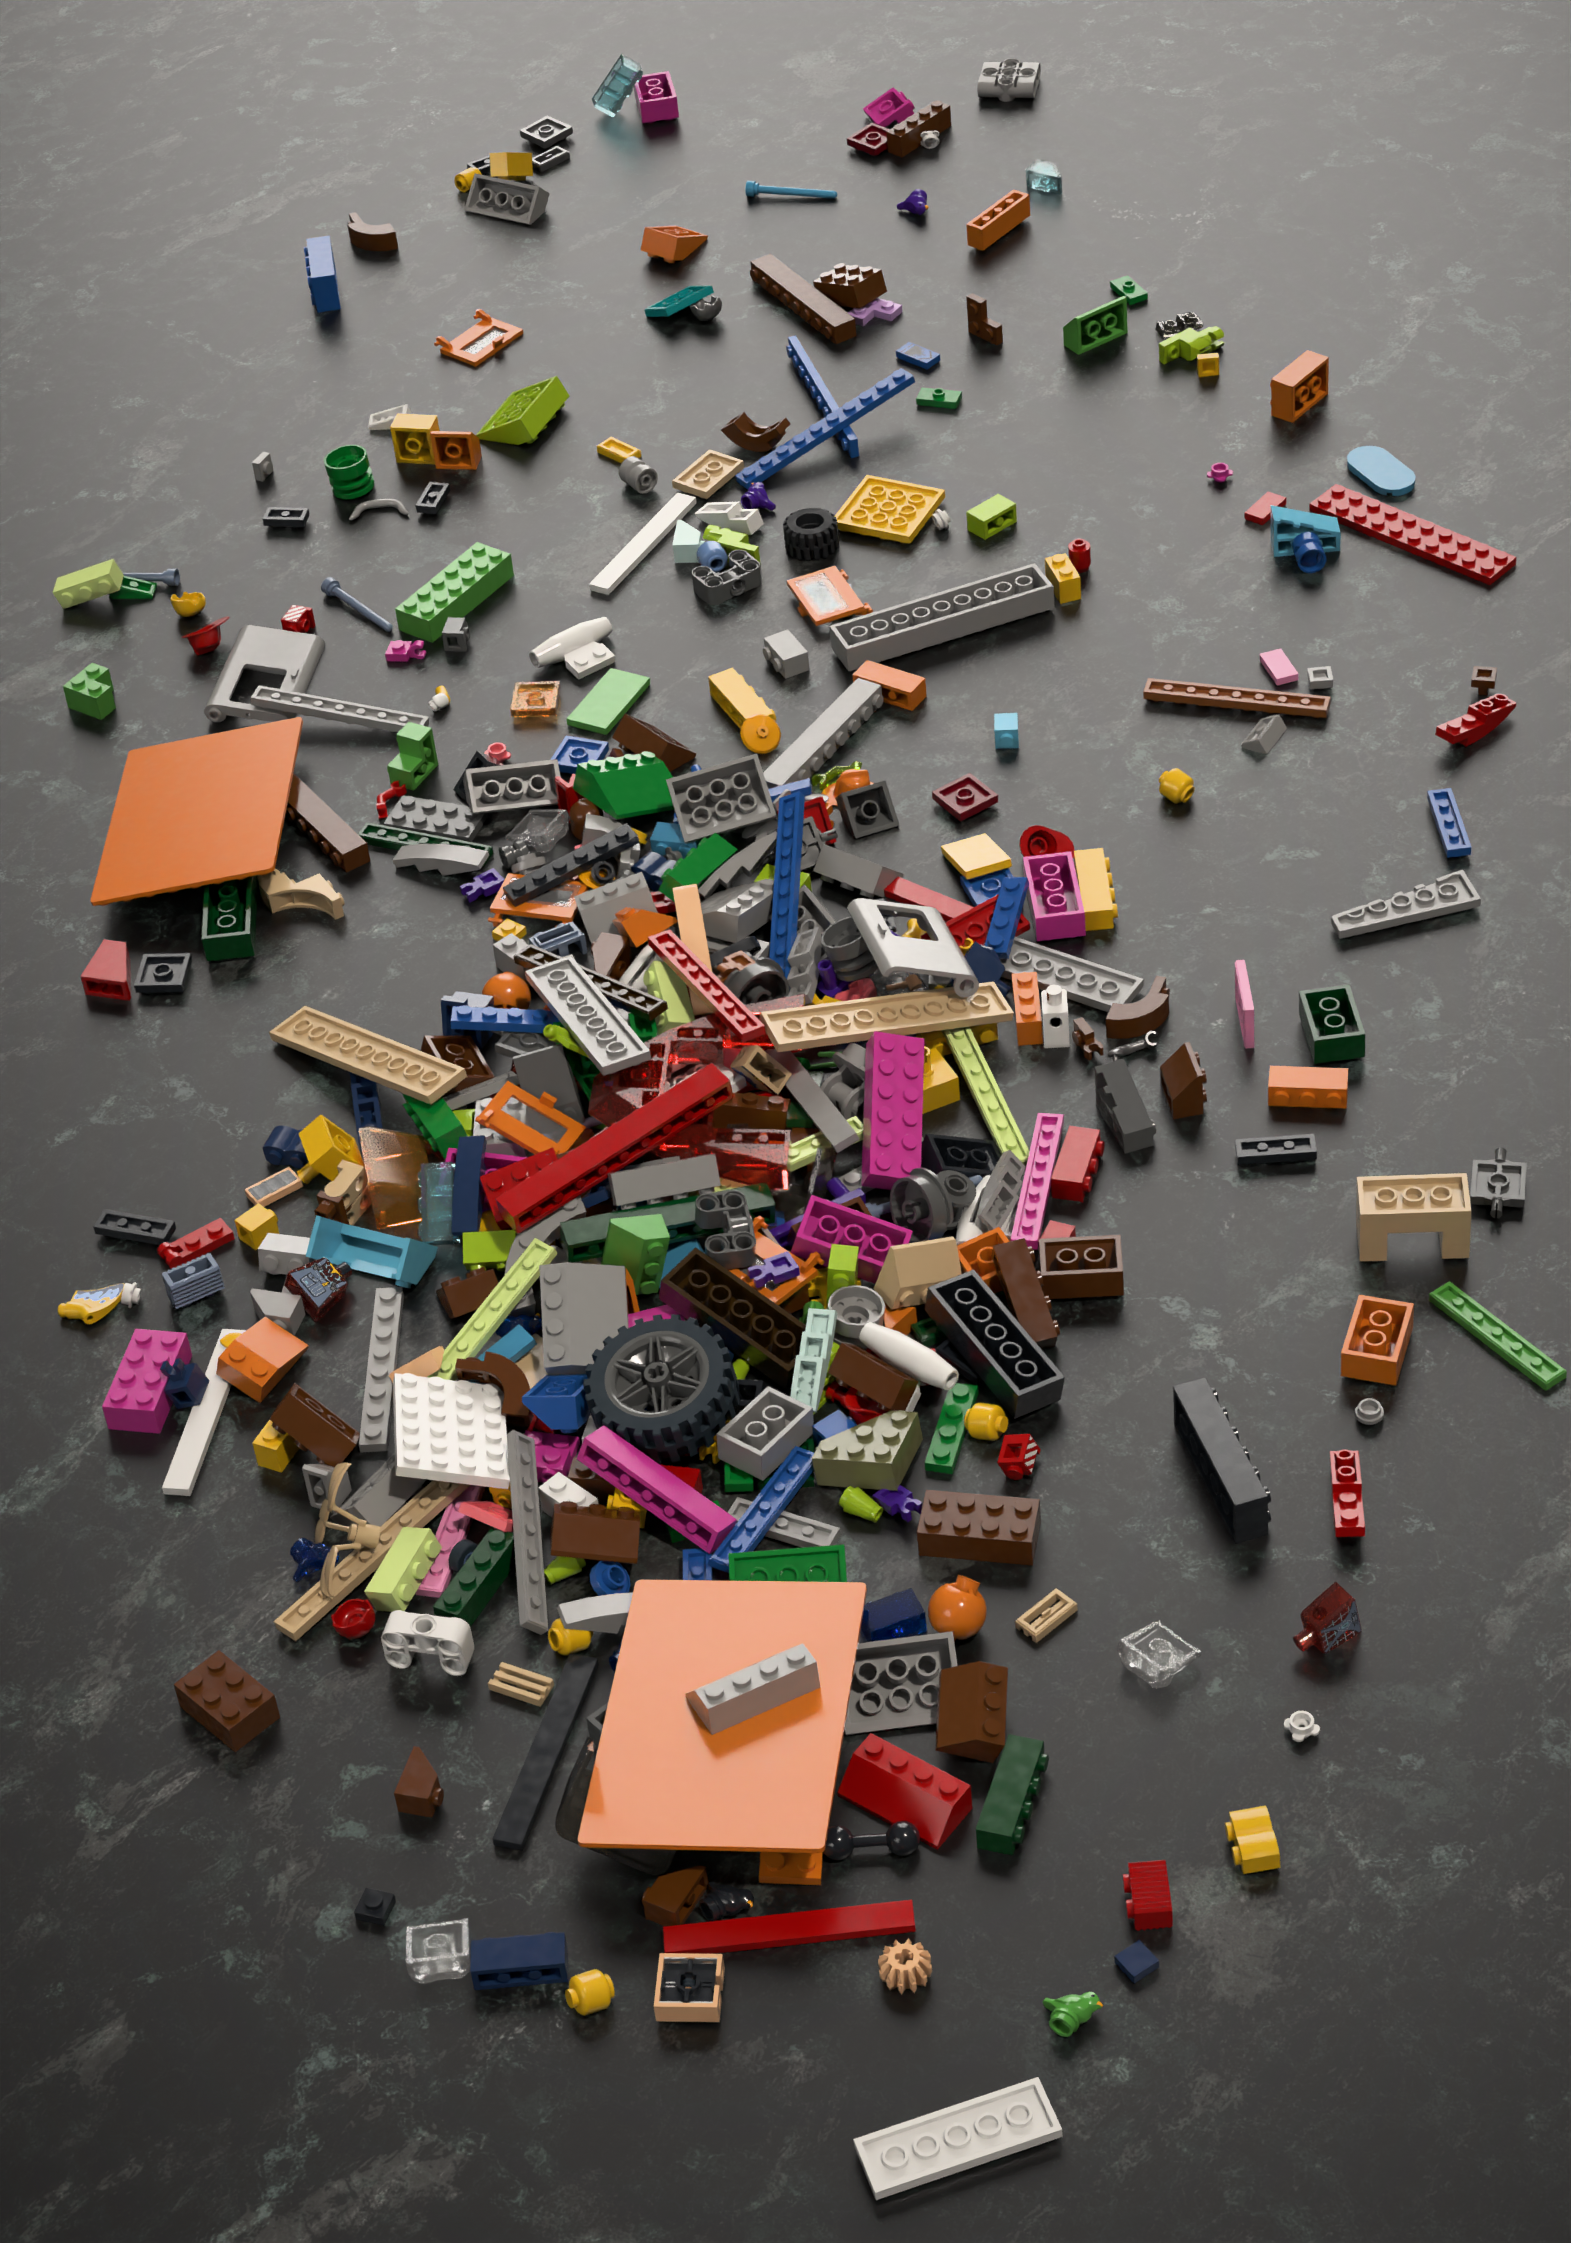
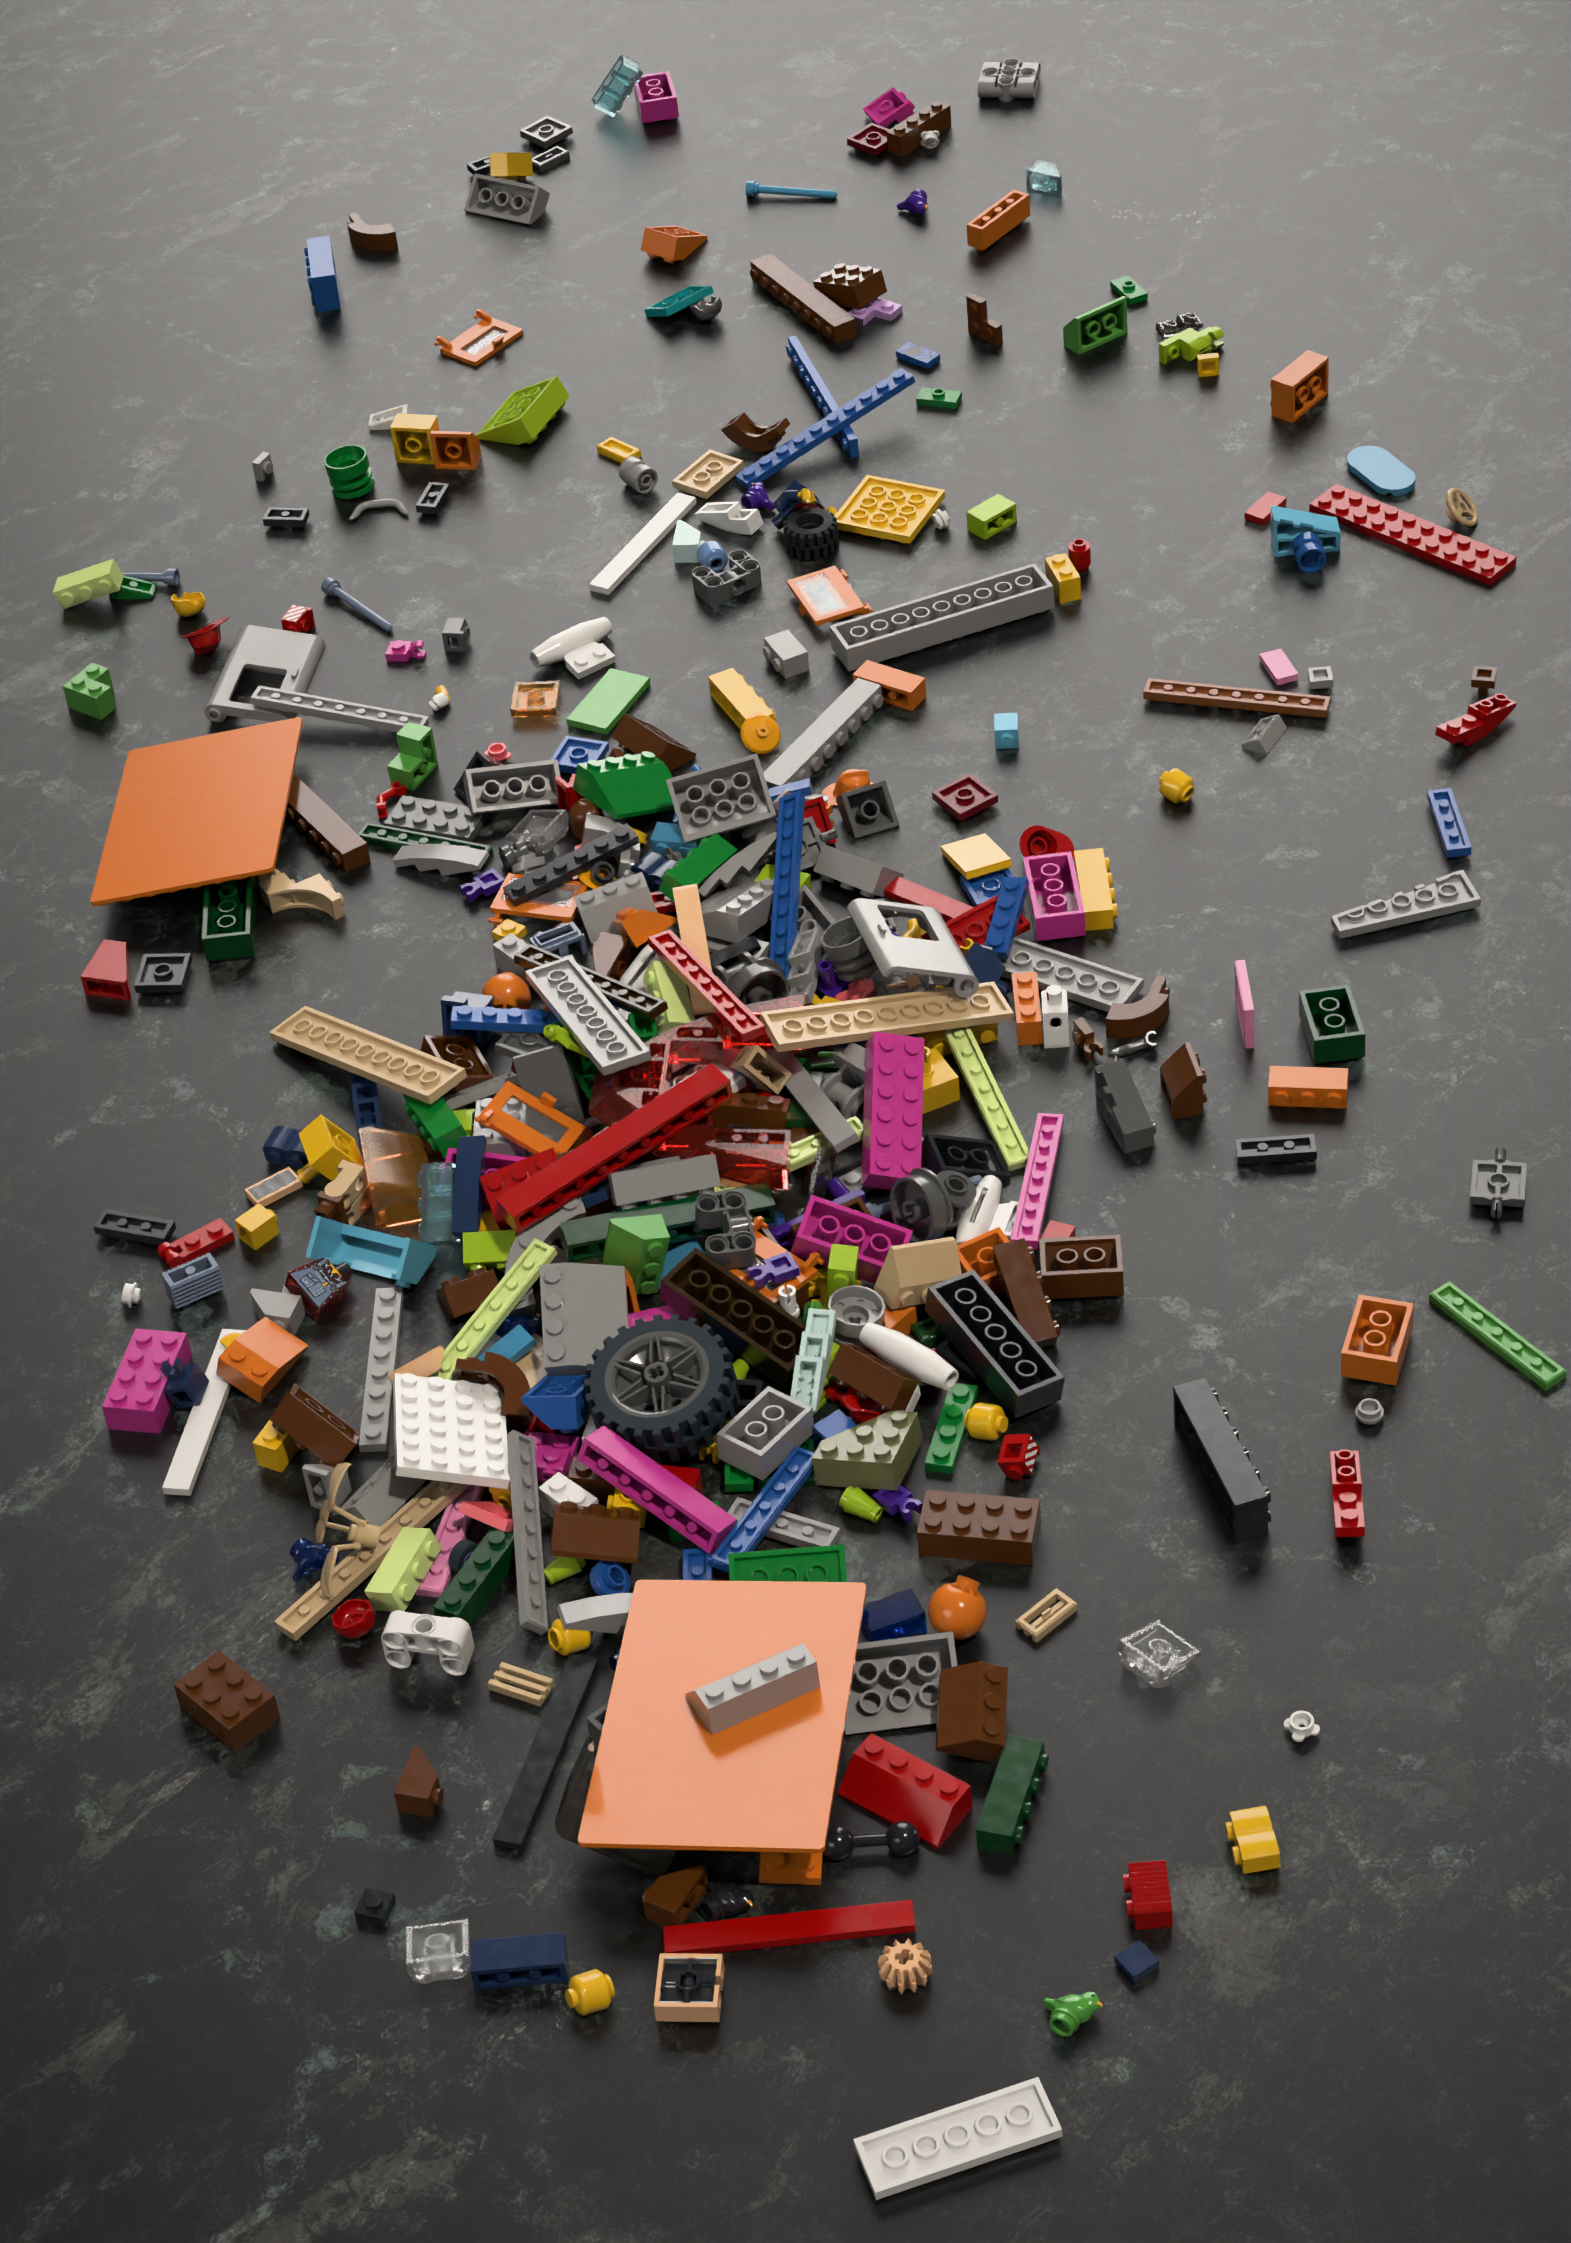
(92, 1304): yellow arm -> none
(282, 1253): light grey brick -> none
(454, 591): bright green brick -> none
(464, 179): yellow brick -> none
(731, 540): lime plate -> none
(737, 960): dark orange plate -> none
(788, 1301): none -> white pin
(794, 498): none -> dark blue torso
(823, 779): clear neon green arm -> none
(1001, 1191): light grey slope -> none
(1076, 1164): brick -> none
(1219, 472): dark pink plate -> none
(1329, 1620): clear red torso -> none
(1412, 1206): tan piece -> none
(1457, 508): none -> tan piece

